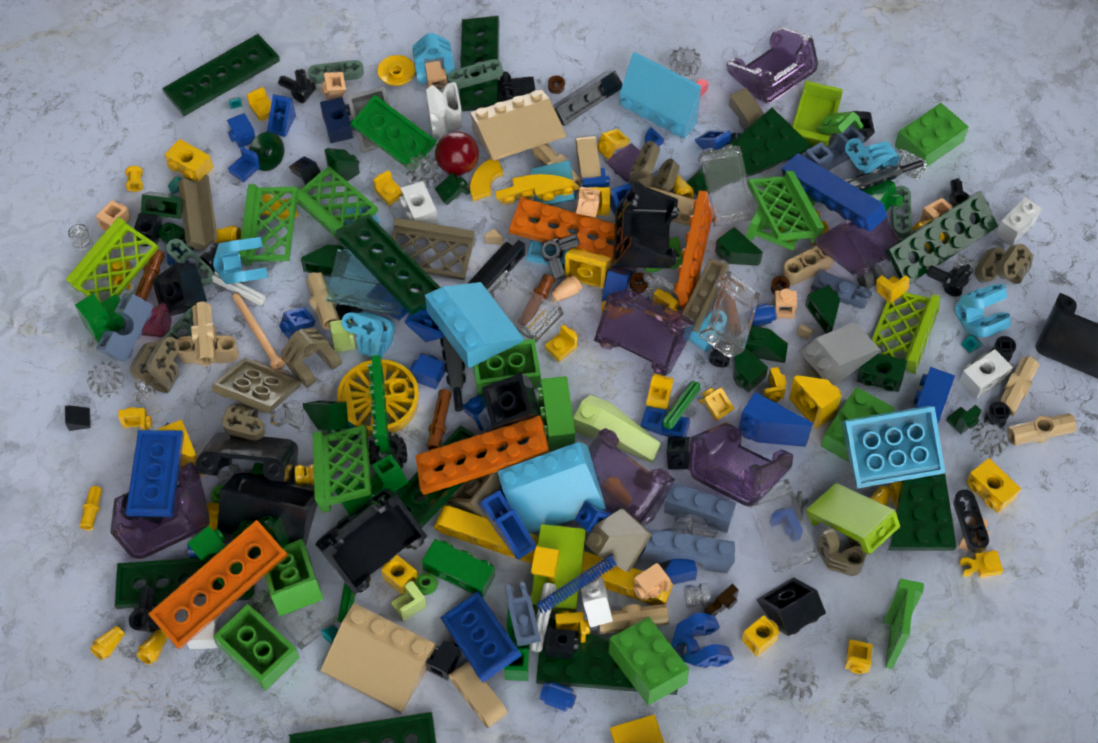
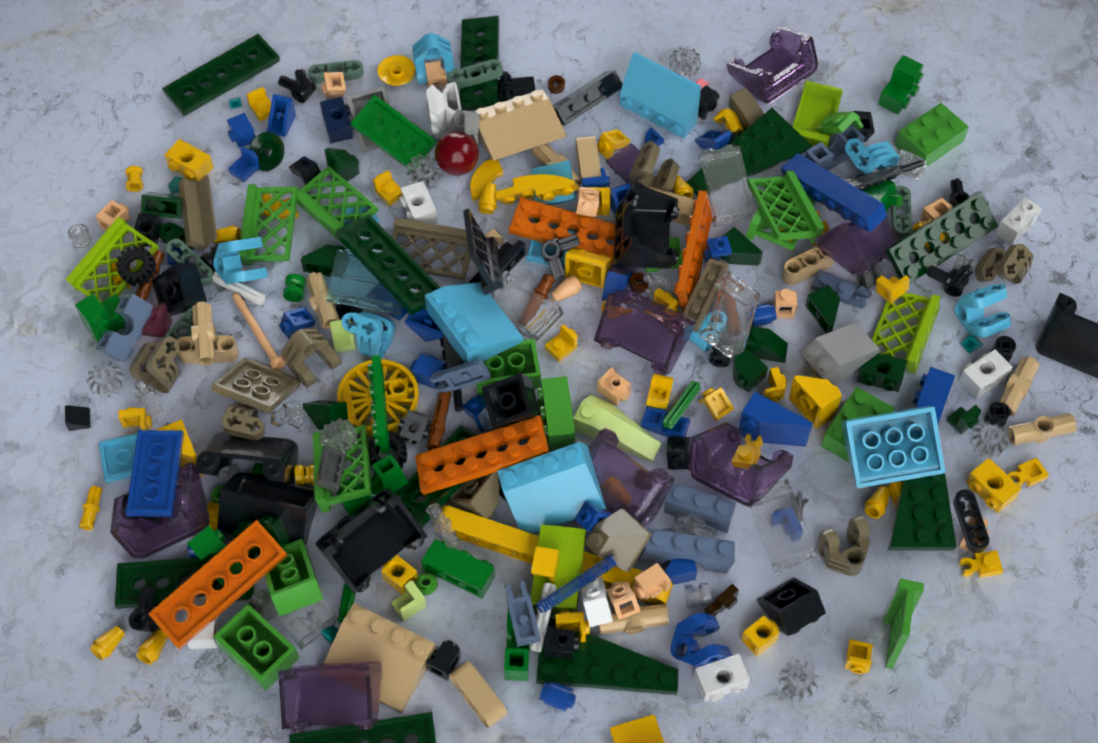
(118, 457): none -> medium azure tile
(128, 257): none -> black tyre
(294, 288): none -> green wheel
(330, 469): none -> dark grey plate
(330, 695): none -> clear purple windscreen
(338, 435): none -> clear gear
(420, 421): none -> black brick
(443, 525): none -> clear pin
(451, 188): dark green bracket -> none
(461, 376): none -> sand blue hinge
(467, 122): none -> light grey piece
(480, 636): blue tile -> none
(484, 254): none -> black fence
(488, 202): none -> yellow cone
(507, 524): blue slope -> none
(616, 393): none -> light nougat brick
(619, 594): none -> light nougat brick
(648, 660): bright green brick -> none
(707, 101): none -> black brick
(717, 248): none -> blue bracket
(730, 668): none -> white brick
(733, 122): none -> yellow bracket
(749, 453): none -> yellow plate
(783, 281): reddish brown bush -> none
(805, 331): tan piece -> none
(854, 516): lime panel -> none
(902, 85): none -> green brick
(1029, 472): none -> yellow plate

